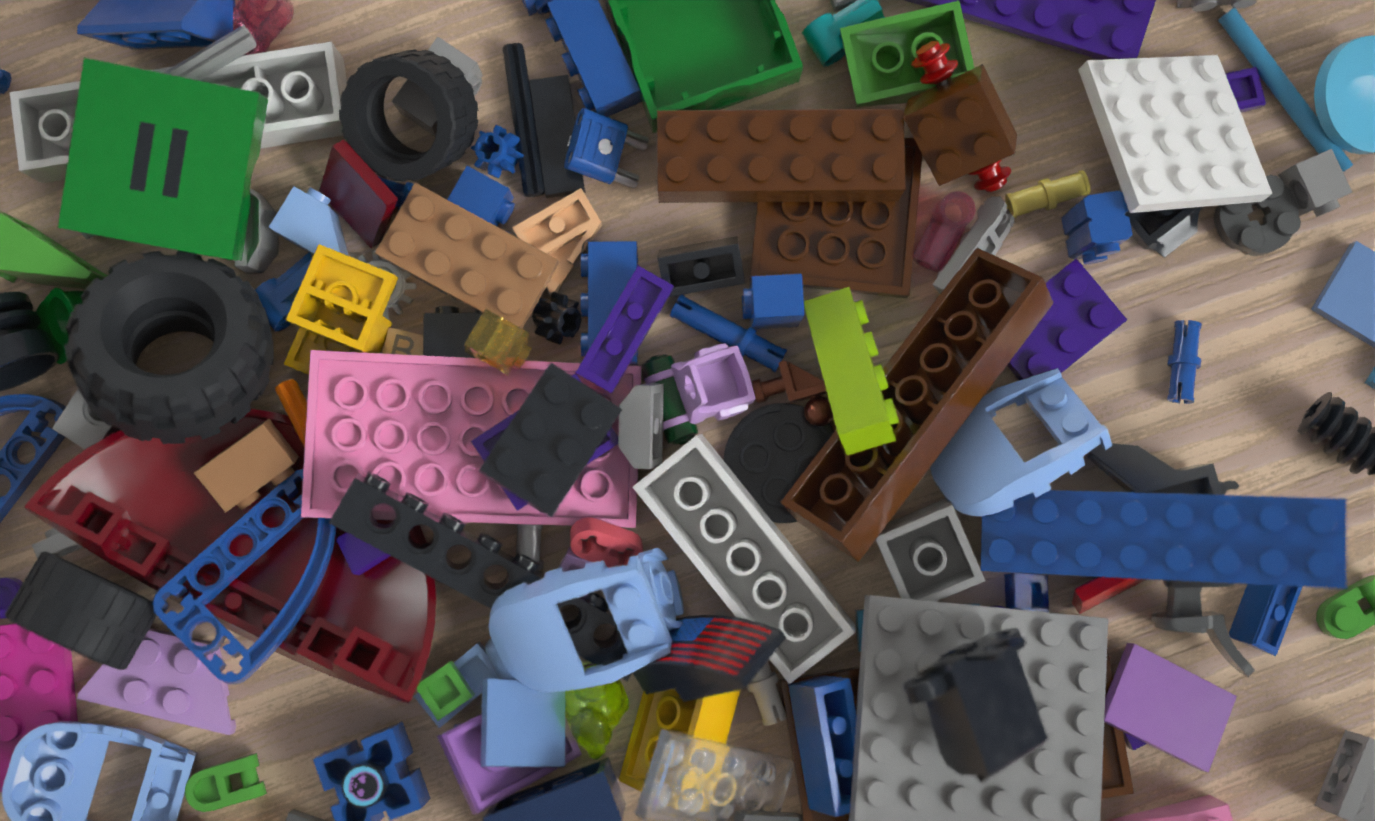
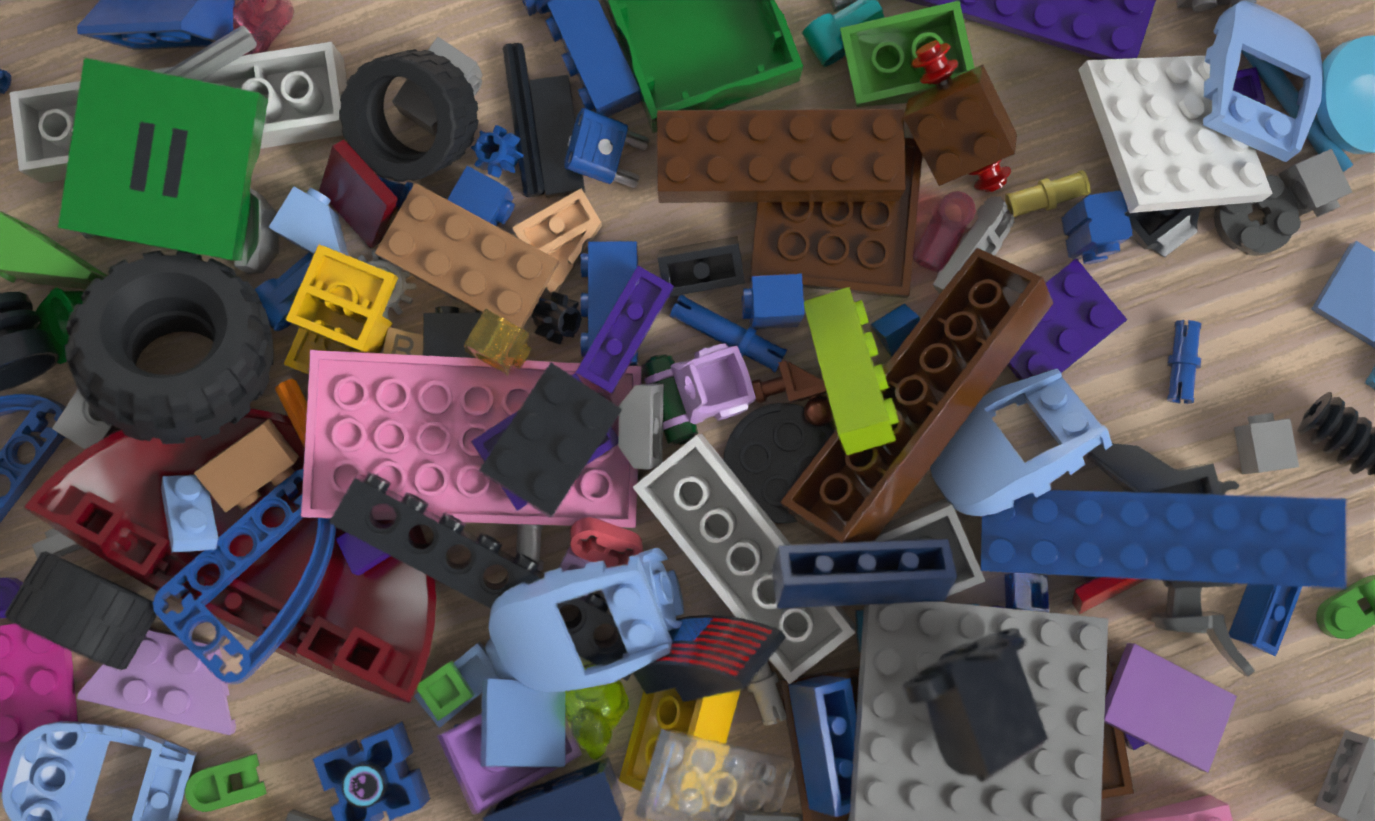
(188, 514): none -> light blue plate
(863, 573): none -> dark blue brick
(895, 327): none -> blue slope
(1266, 444): none -> light grey brick
(1279, 42): none -> light blue slope

